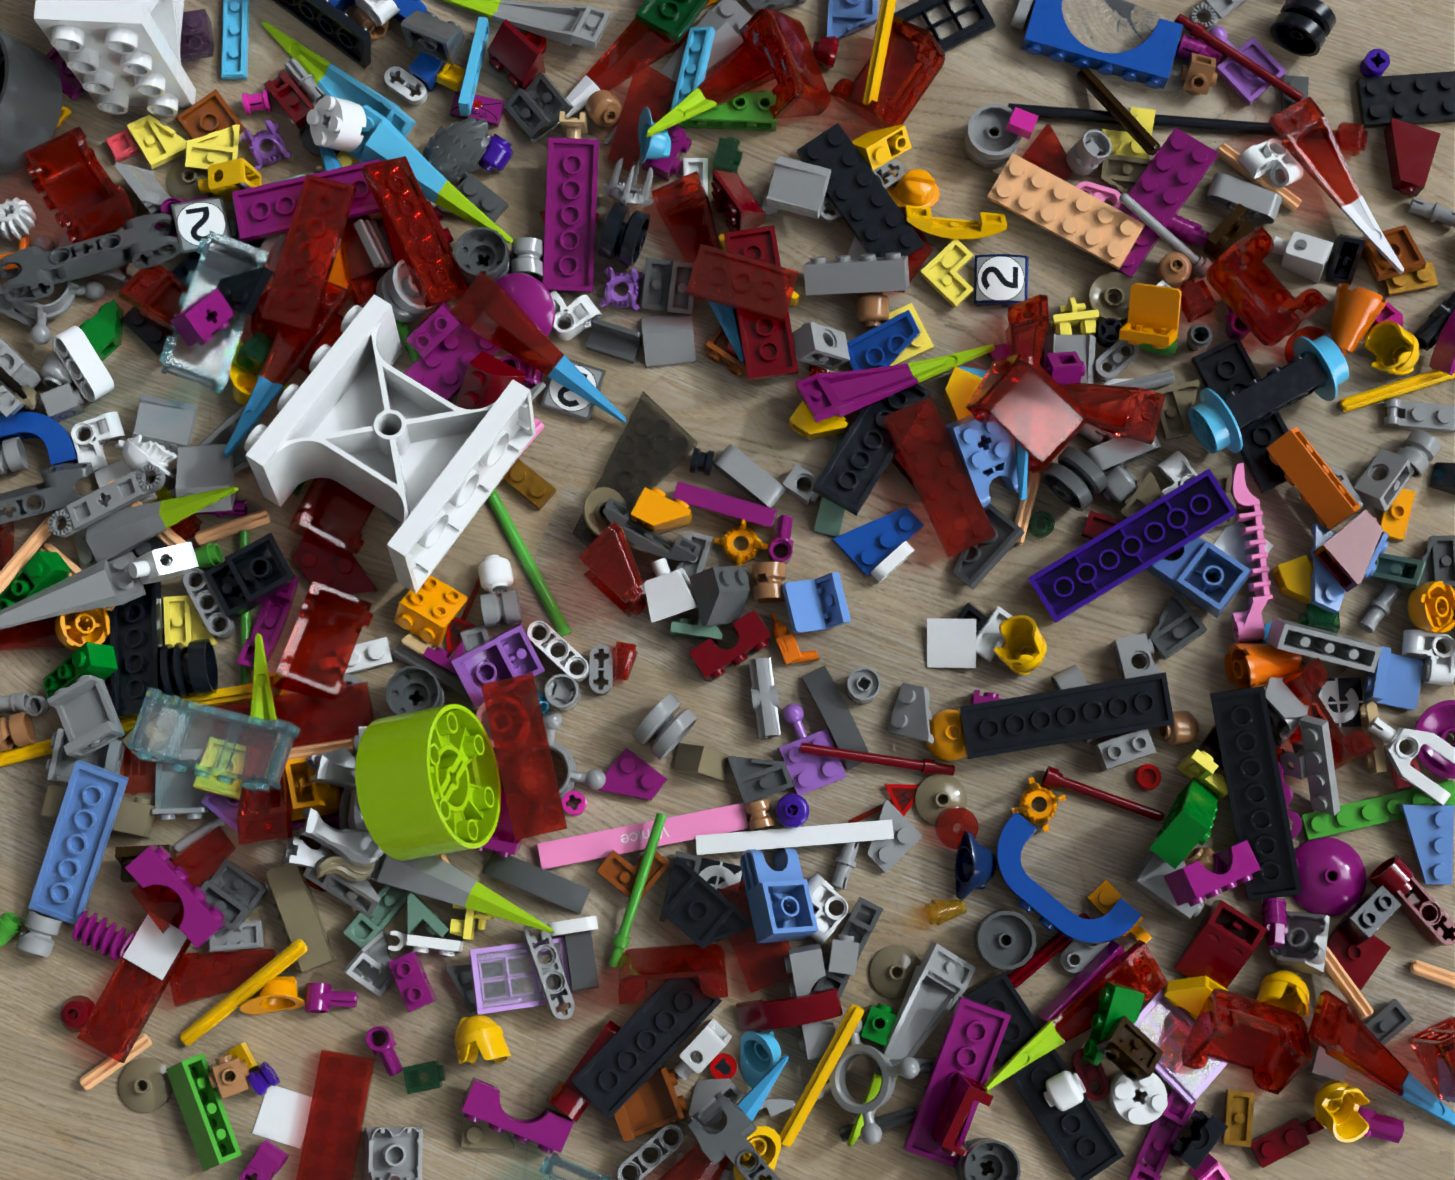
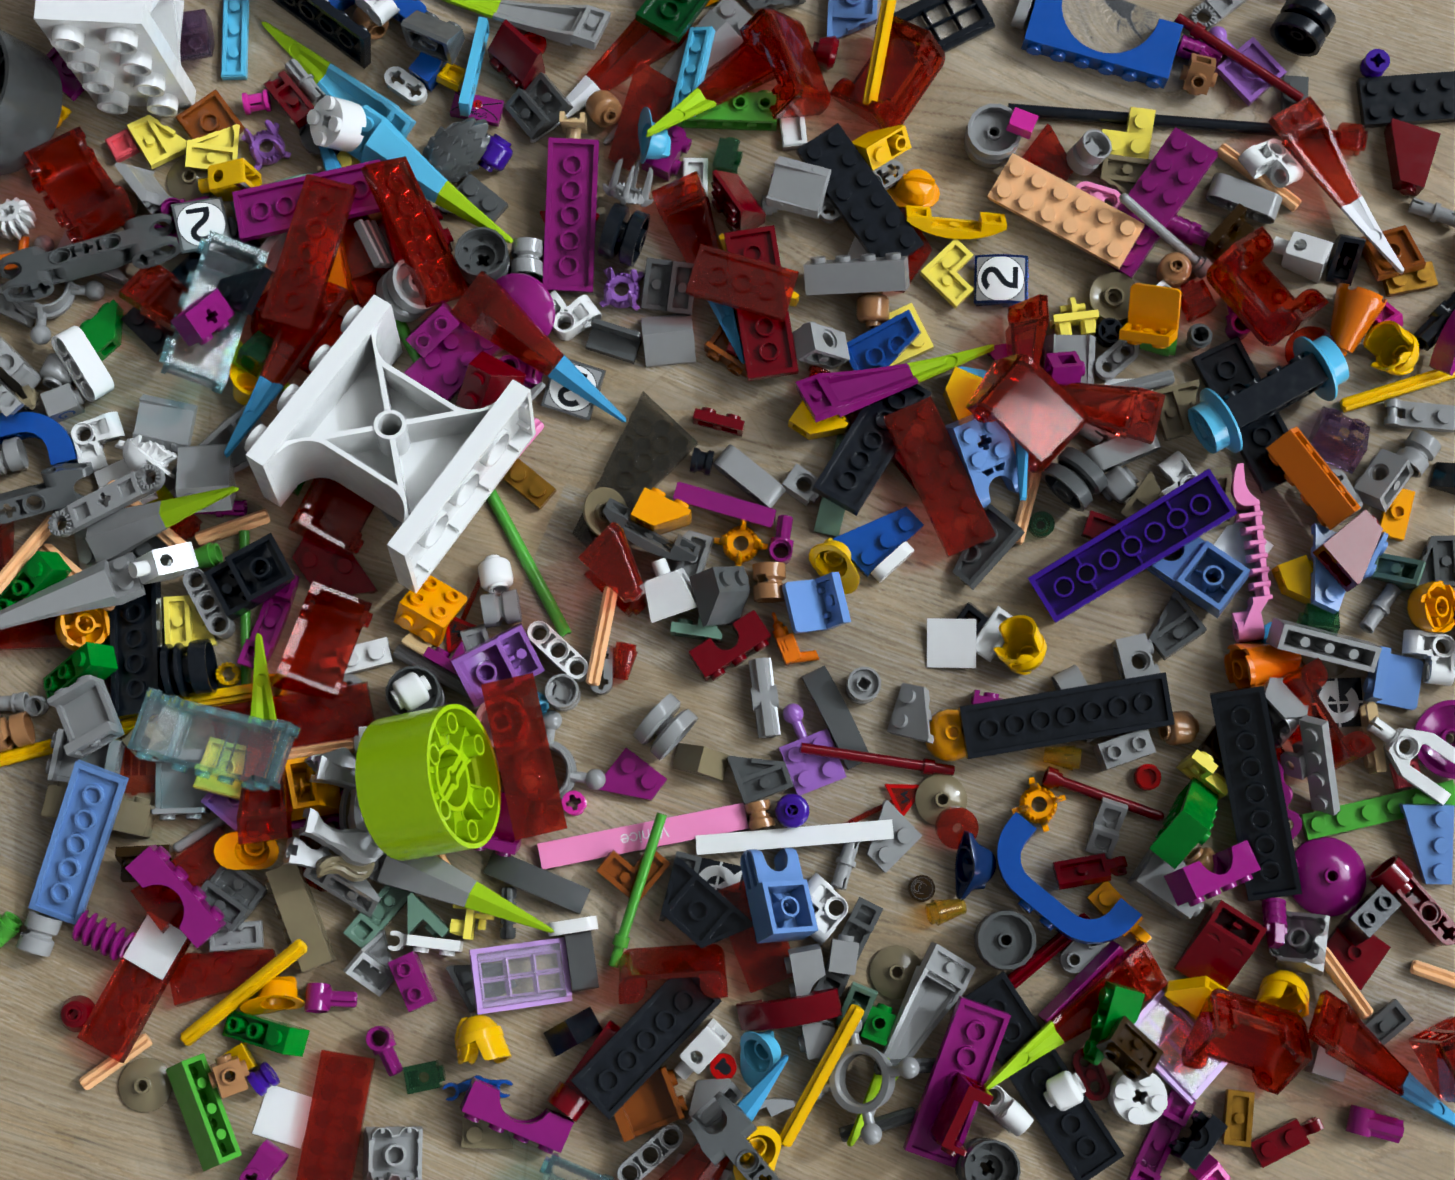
(235, 669): none -> yellow bush
(244, 857): none -> light orange piece
(266, 1033): none -> green slope
(410, 691): none -> white head
(463, 1086): none -> blue piece
(508, 931): none -> dark grey axle
(545, 970): light grey beam -> none
(573, 1031): none -> black slope
(601, 637): none -> light nougat axle
(729, 424): none -> dark red plate
(793, 132): none -> white tile
(835, 557): none -> yellow piece
(860, 996): none -> sand green slope
(921, 888): none -> dark brown tile
(1009, 1113): none -> white piece
(1065, 756): none -> clear yellow cone
(1088, 870): none -> dark red plate
(1106, 827): none -> light grey slope
(1118, 111): dark brown axle -> none
(1337, 1110): yellow helmet -> none
(1339, 439): none -> clear purple slope

